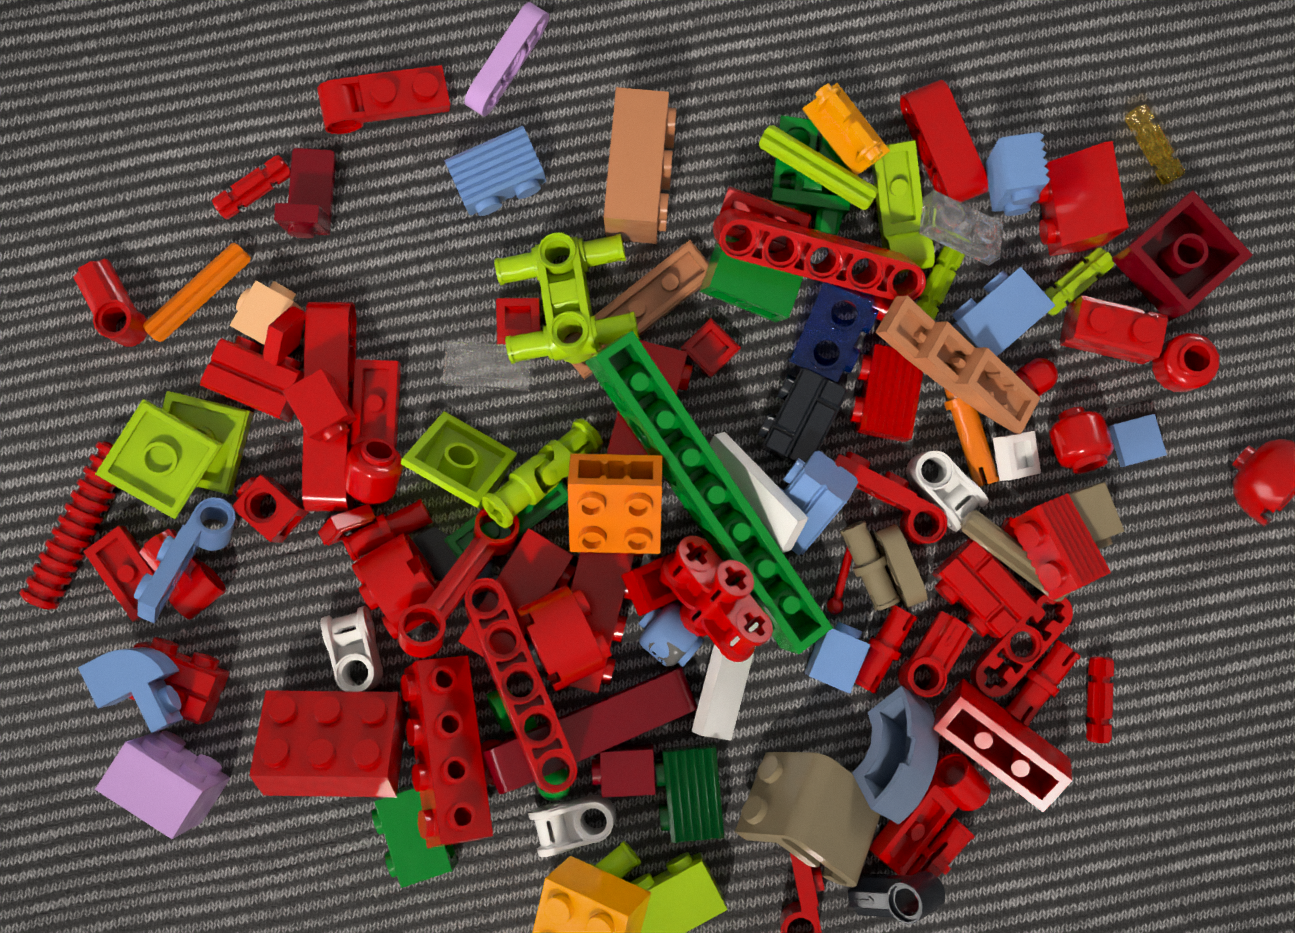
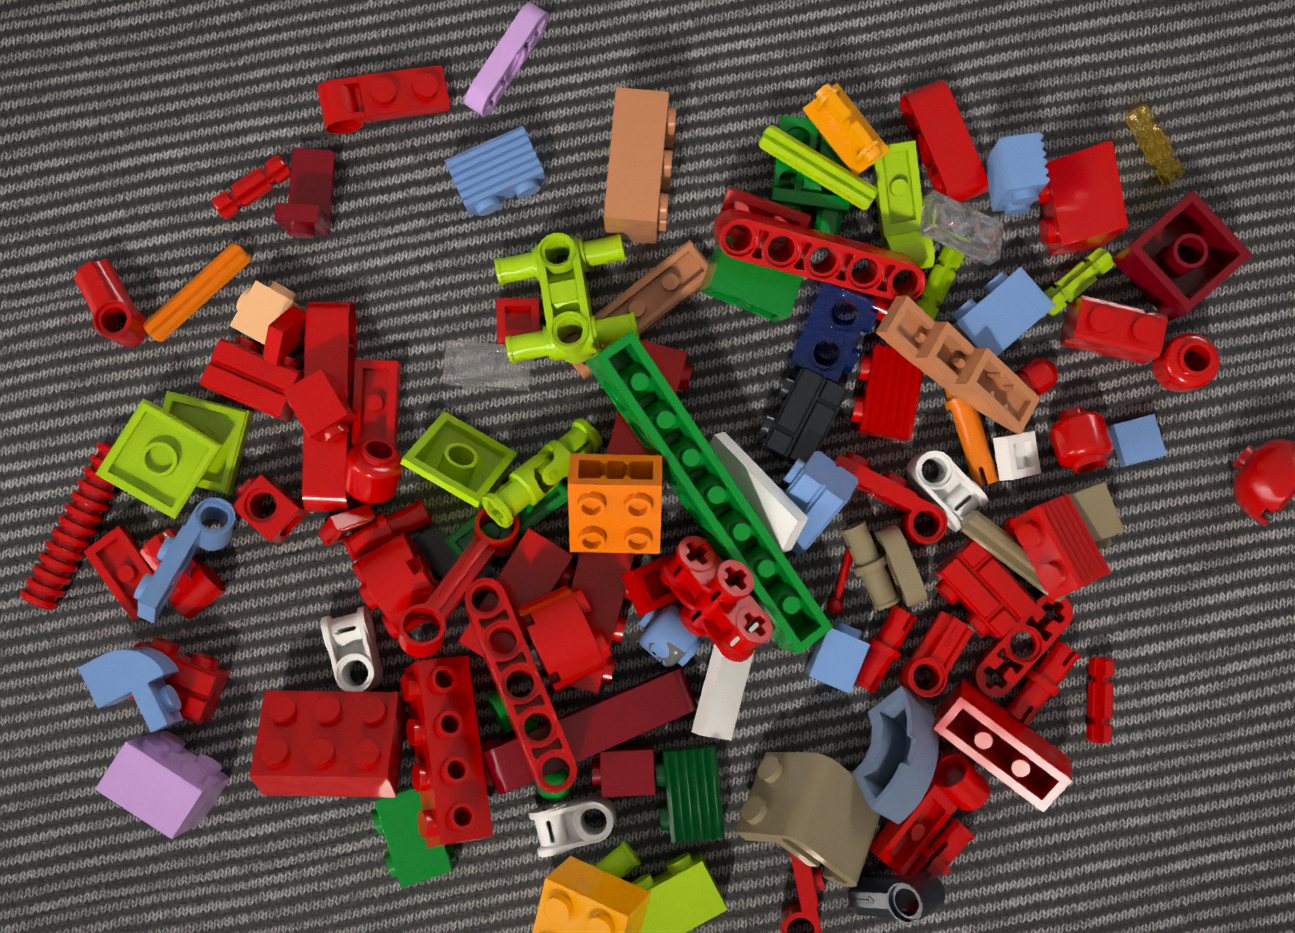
(710, 348): red tile -> none

